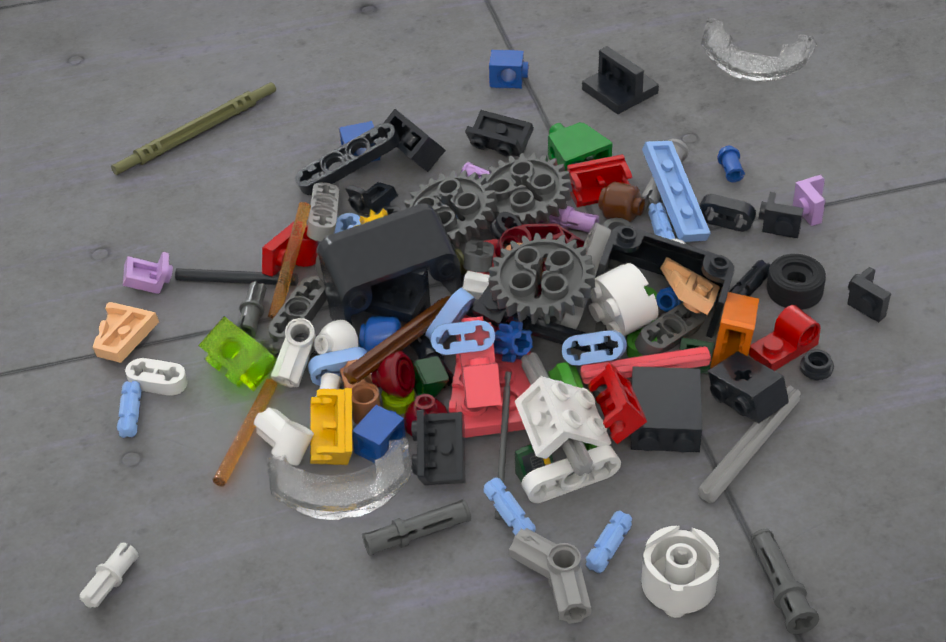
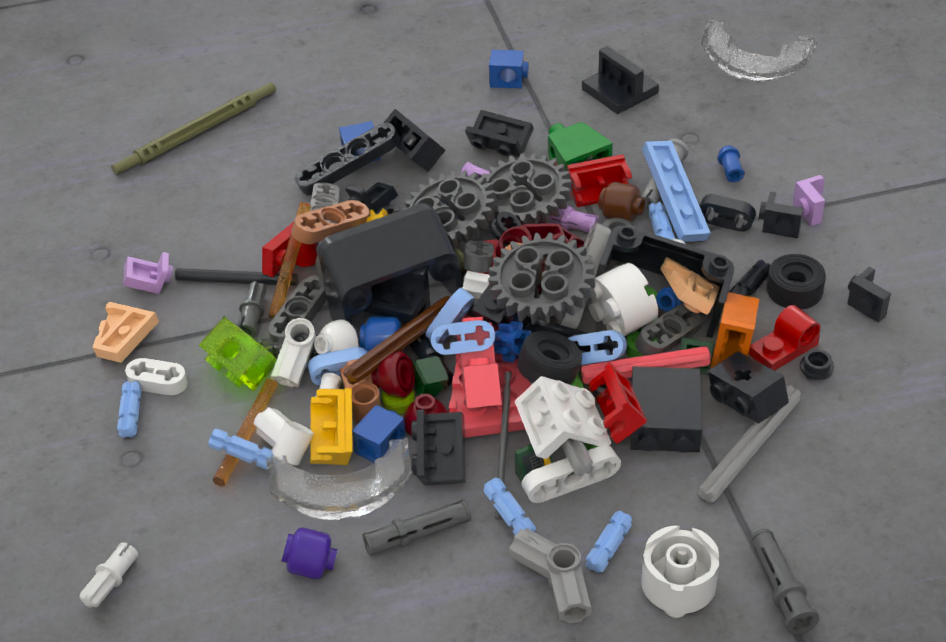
(239, 448): none -> light blue axle
(309, 553): none -> dark purple head
(313, 227): none -> nougat beam
(549, 356): none -> black tyre

